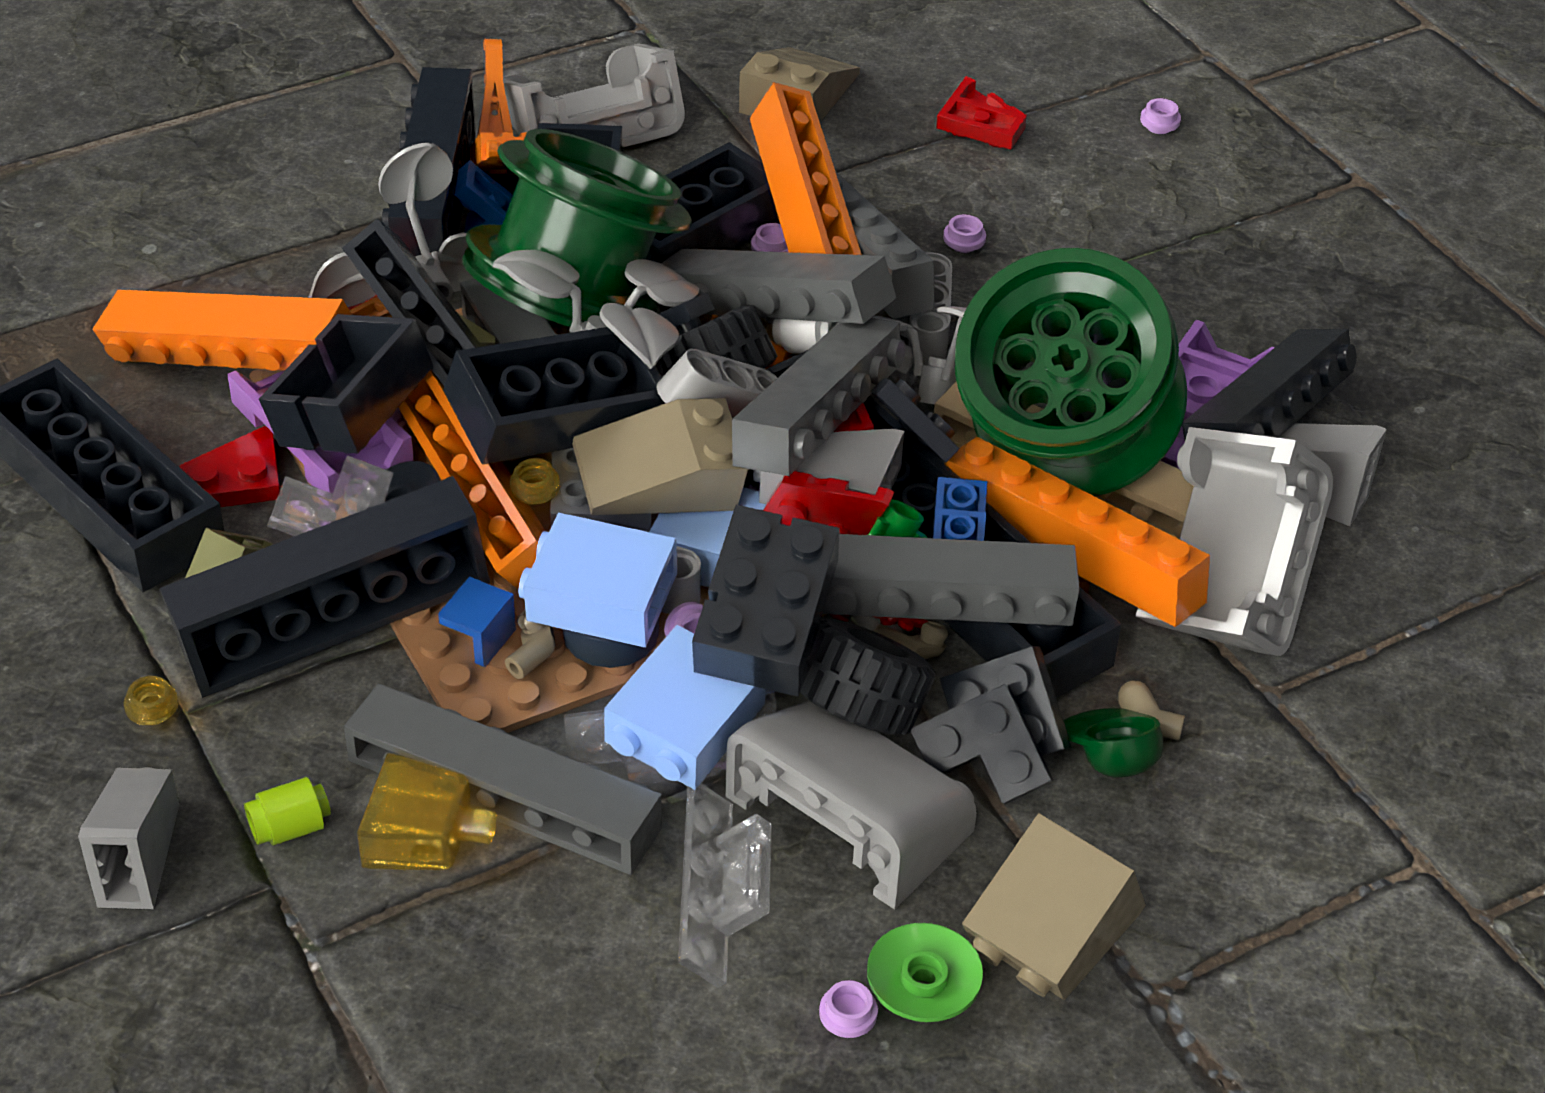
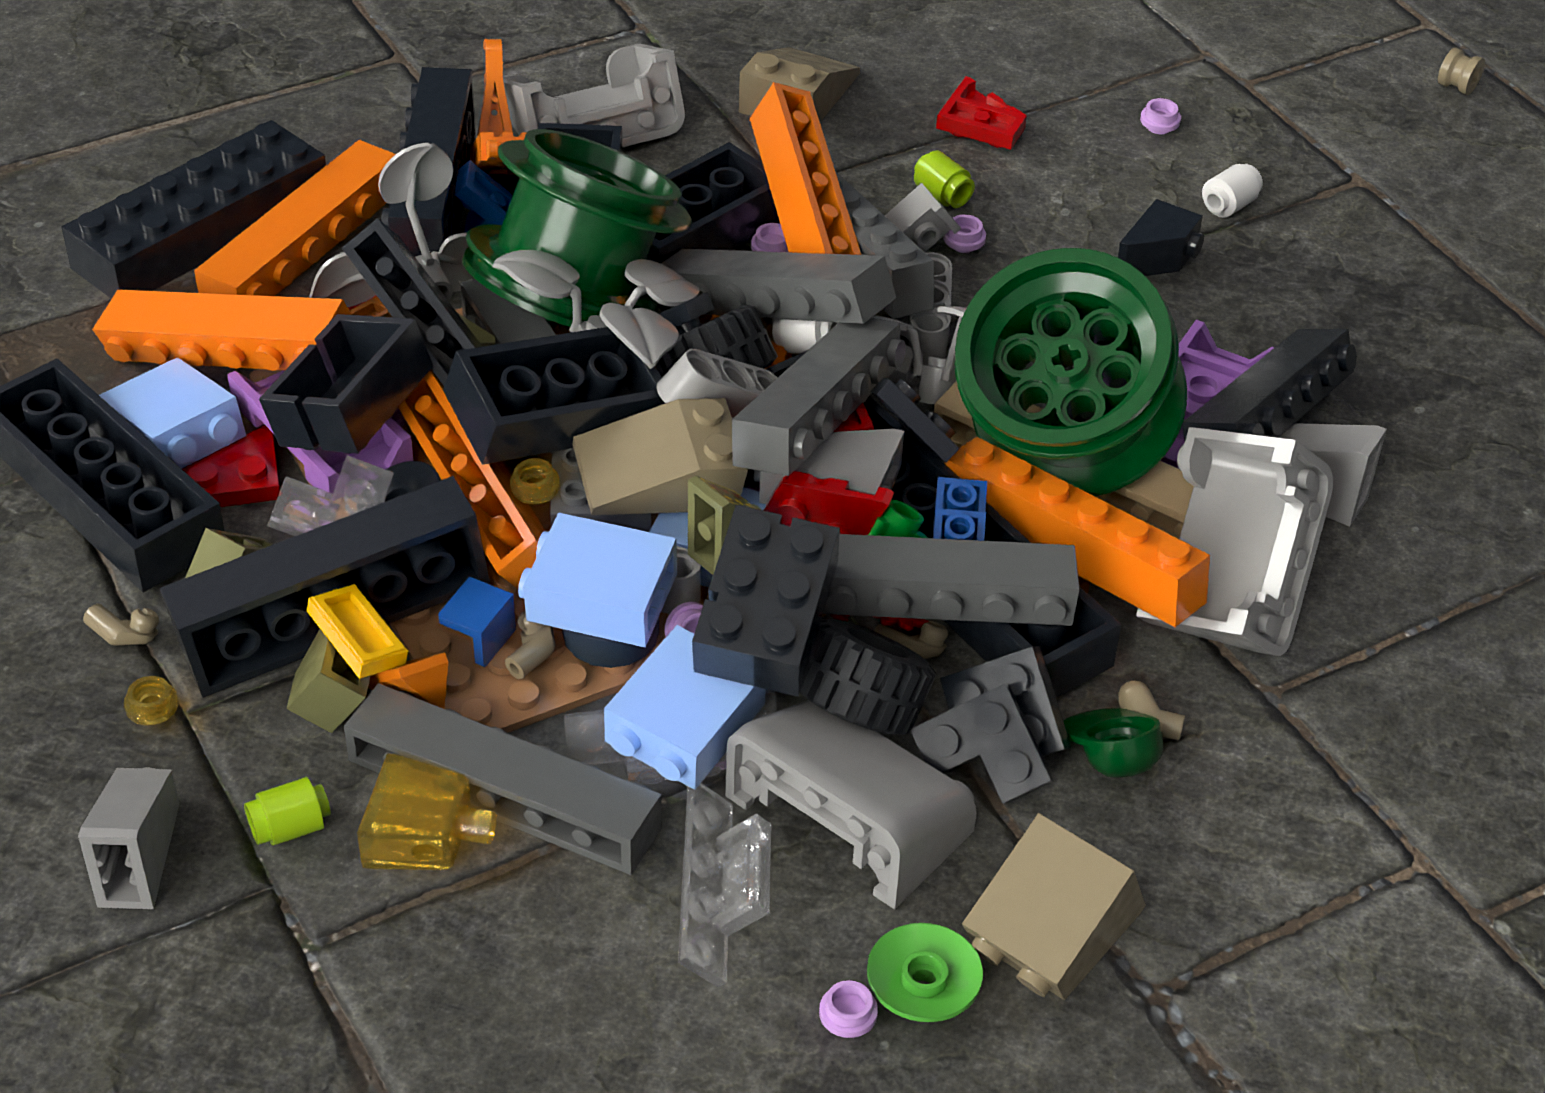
(118, 632): none -> dark tan arm
(179, 411): none -> light blue brick
(189, 211): none -> black brick
(299, 227): none -> orange brick
(325, 686): none -> olive slope
(357, 631): none -> yellow tile
(420, 677): none -> orange slope
(709, 518): none -> olive slope
(922, 218): none -> light grey brick
(944, 179): none -> lime brick
(1162, 239): none -> black slope
(1232, 189): none -> white brick
(1461, 71): none -> dark tan wheel

